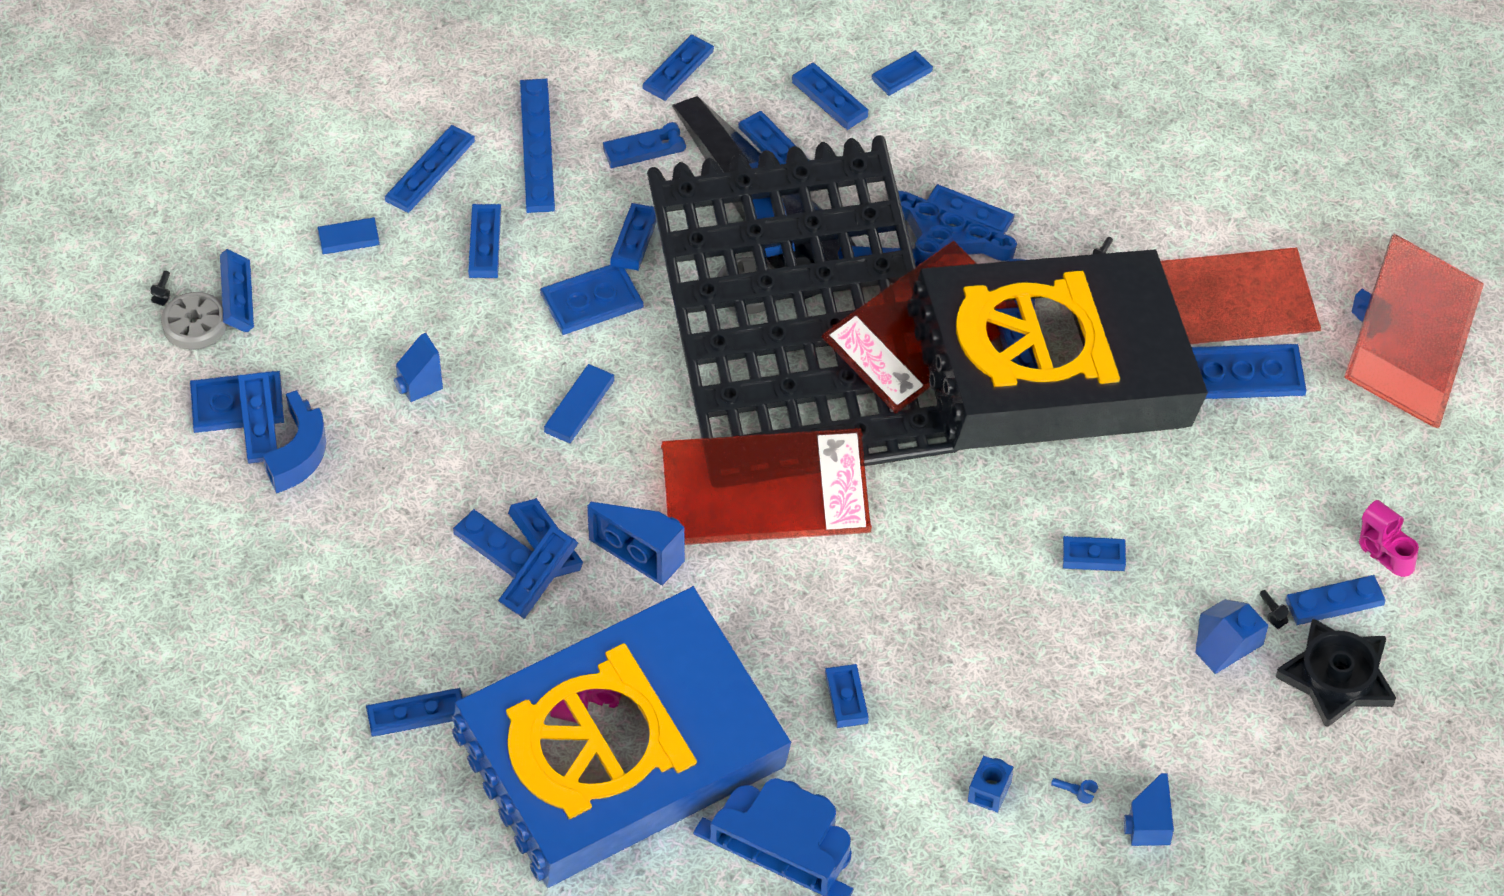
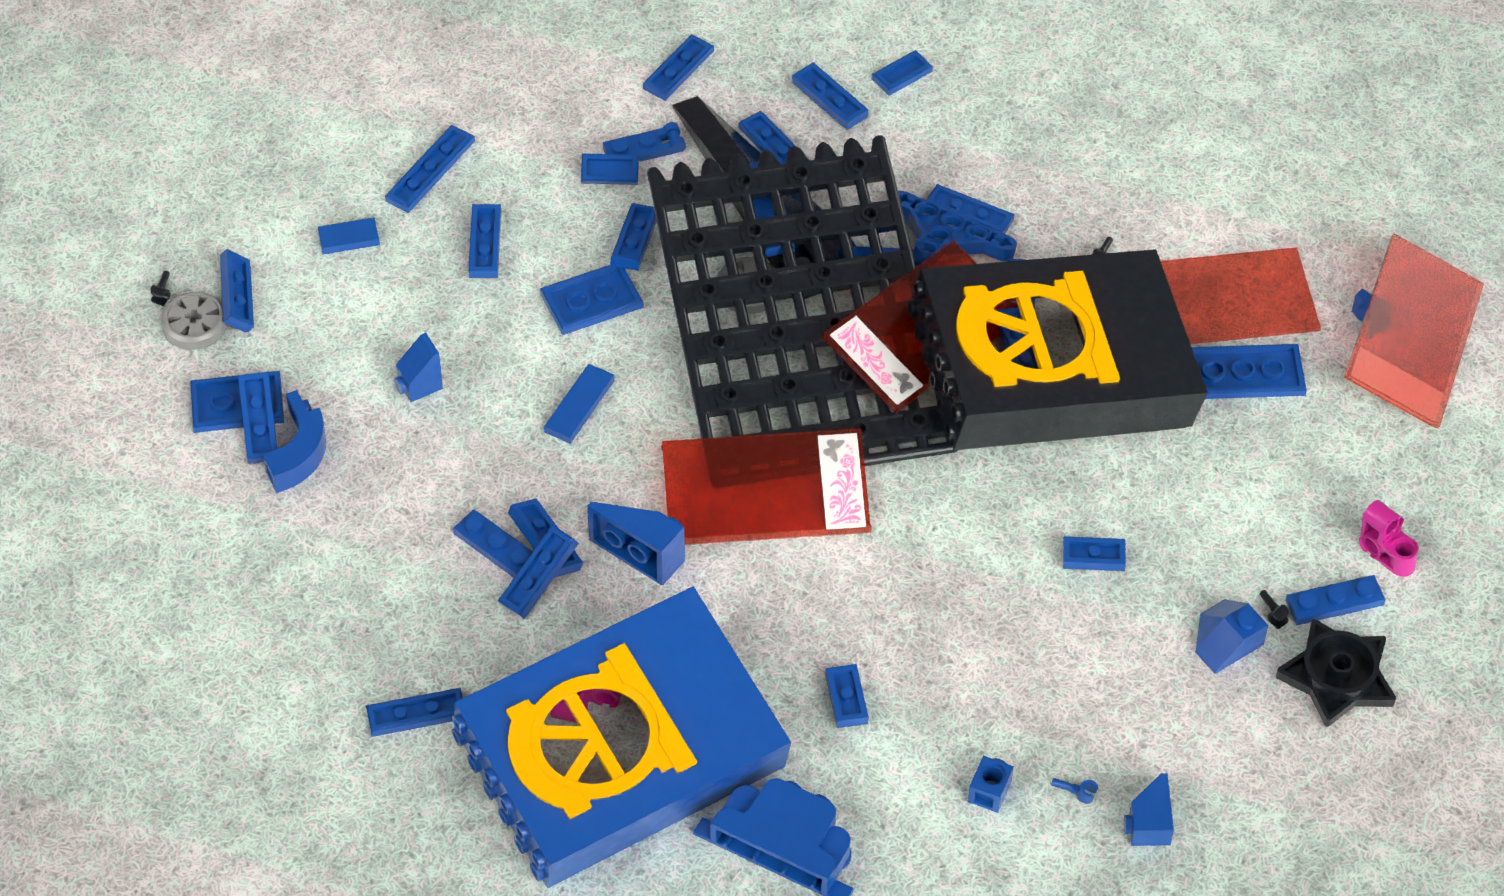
(537, 146): blue plate -> none
(609, 169): none -> blue tile

